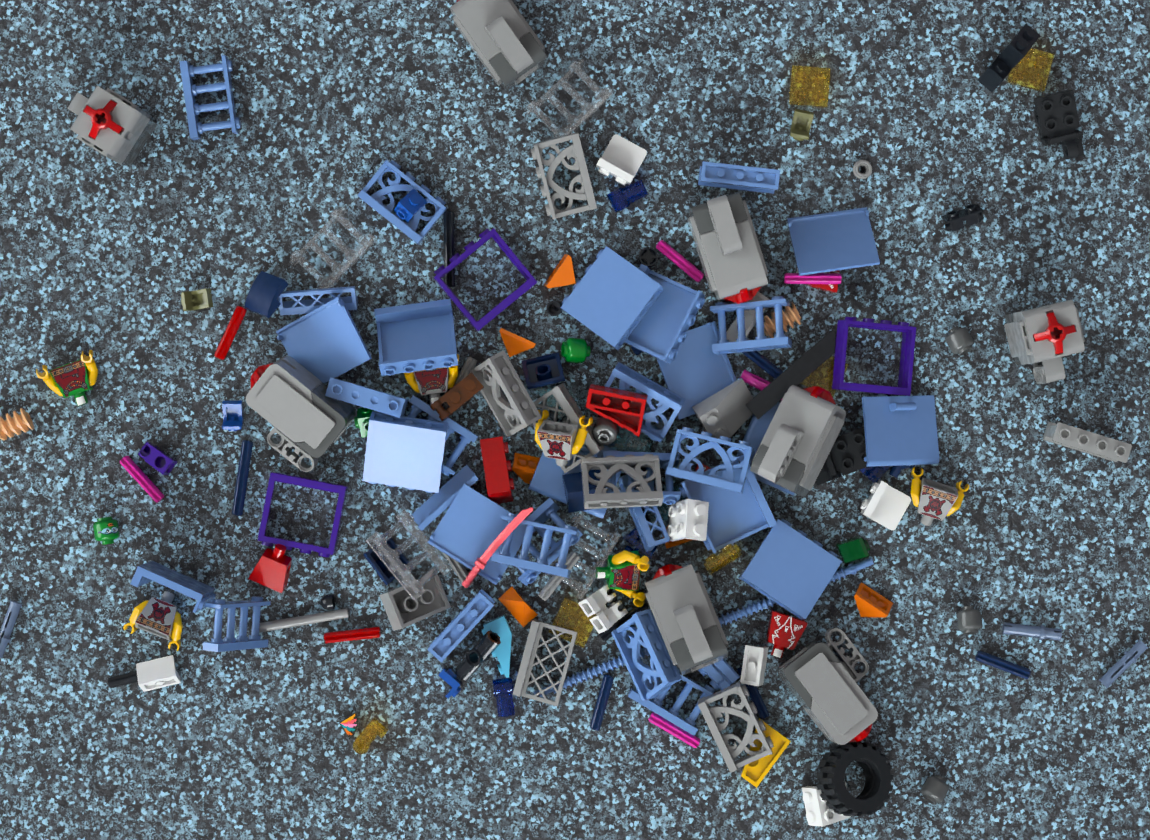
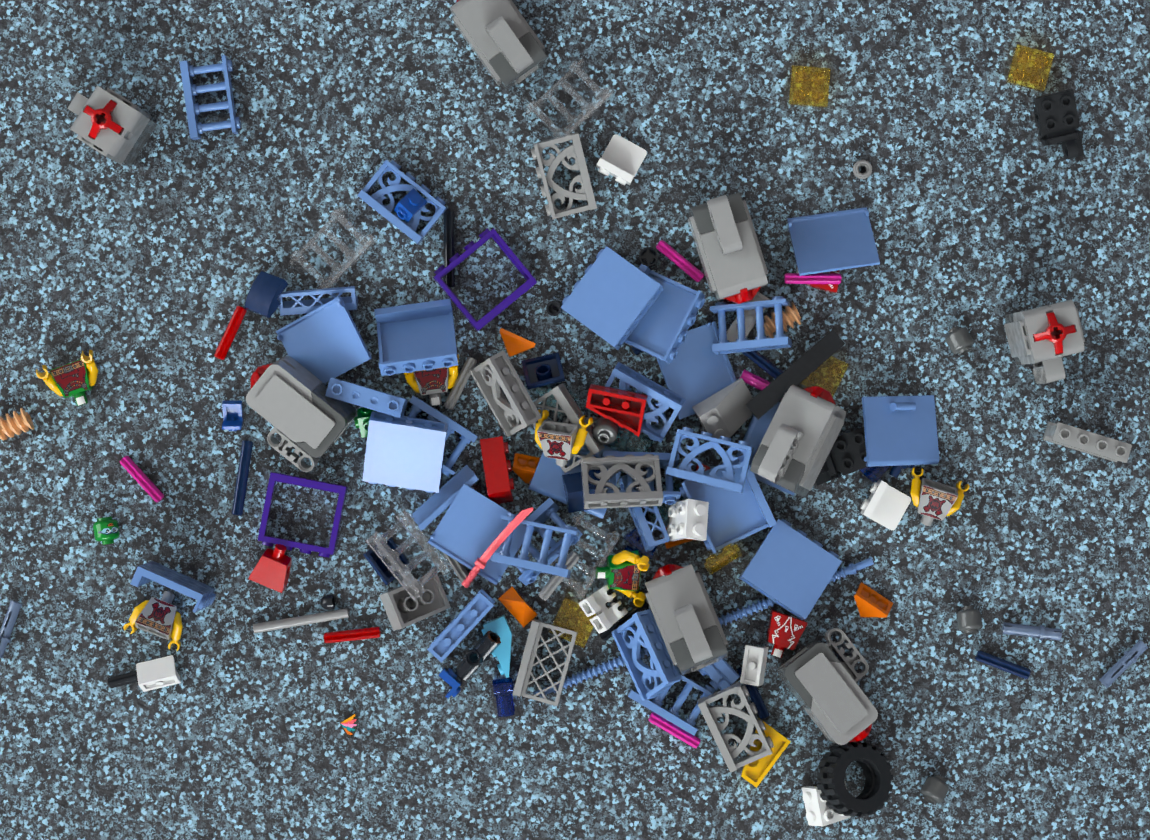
(157, 458): dark purple leg -> none
(196, 299): olive bracket -> none
(242, 642): medium blue fence -> none
(370, 732): clear yellow leg -> none
(457, 396): reddish brown plate -> none
(562, 274): orange slope -> none
(575, 350): green head -> none
(601, 702): dark blue axle -> none
(624, 197): clear blue piece -> none
(738, 177): medium blue fence -> none
(801, 124): olive bracket -> none
(853, 549): dark green slope -> none
(906, 356): dark purple window -> none
(954, 219): black hinge -> none
(1009, 58): black arch -> none

